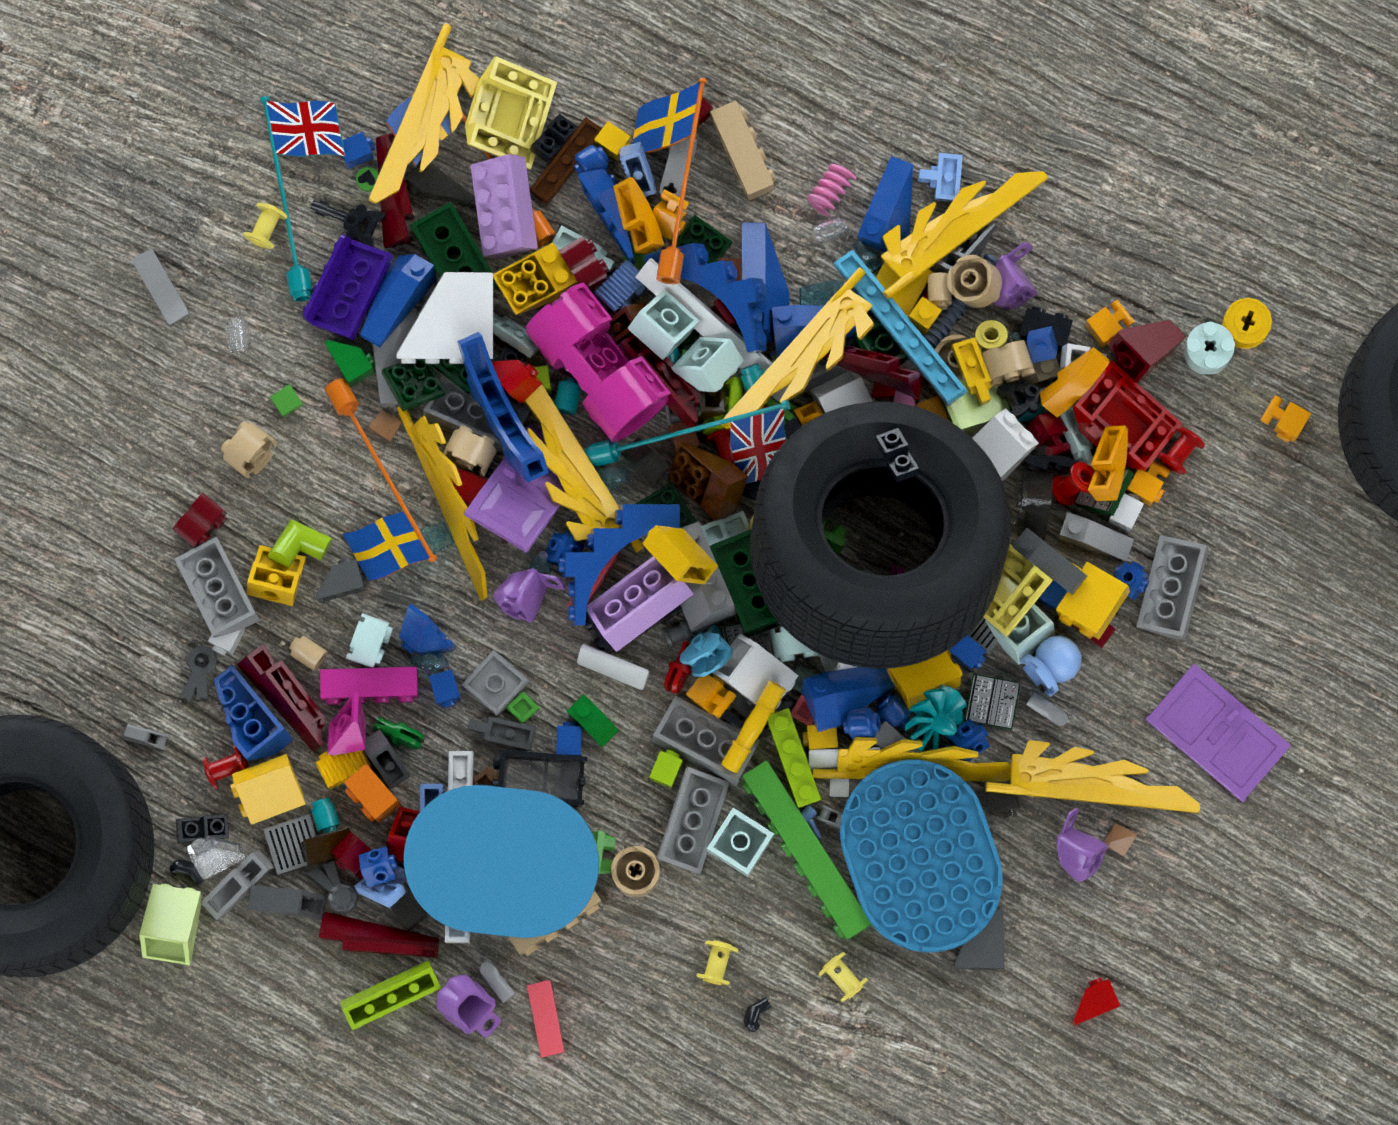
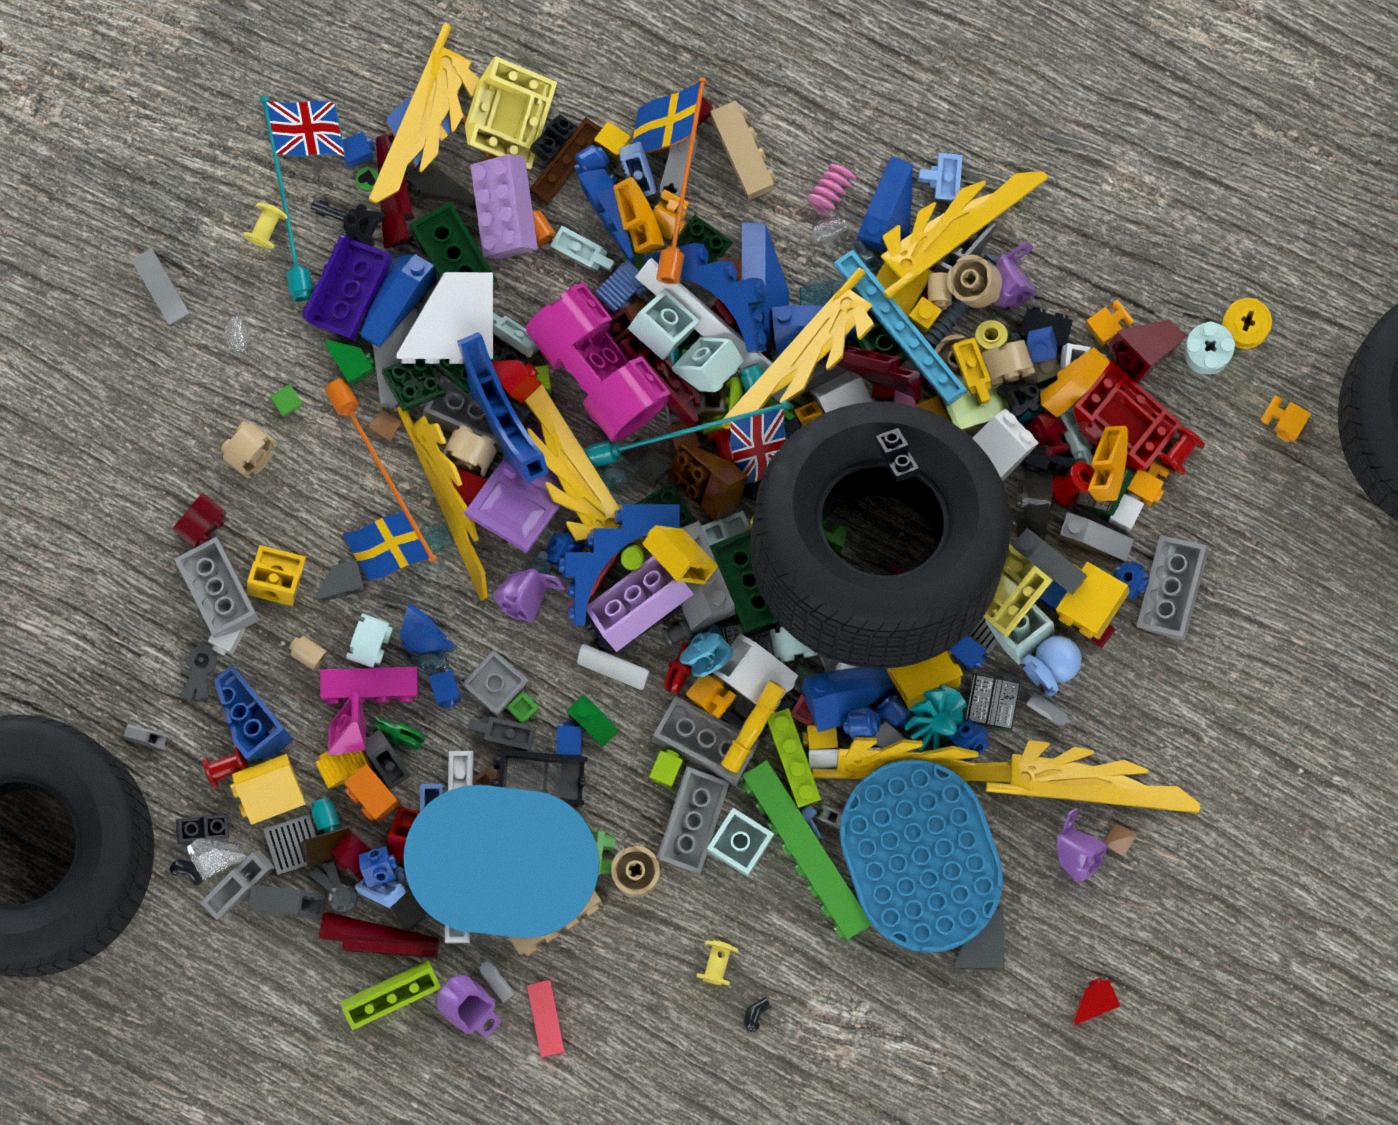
(170, 924): yellowish green slope -> none
(285, 695): dark red wedge -> none
(299, 538): lime brick -> none
(535, 280): yellow slope -> none
(567, 396): teal brick -> none
(584, 264): dark red brick -> none
(632, 556): none -> lime piece
(839, 787): white sticker -> none
(845, 979): light yellow hose -> none
(998, 803): clear smoke slope -> none
(1218, 732): medium lavender door -> none

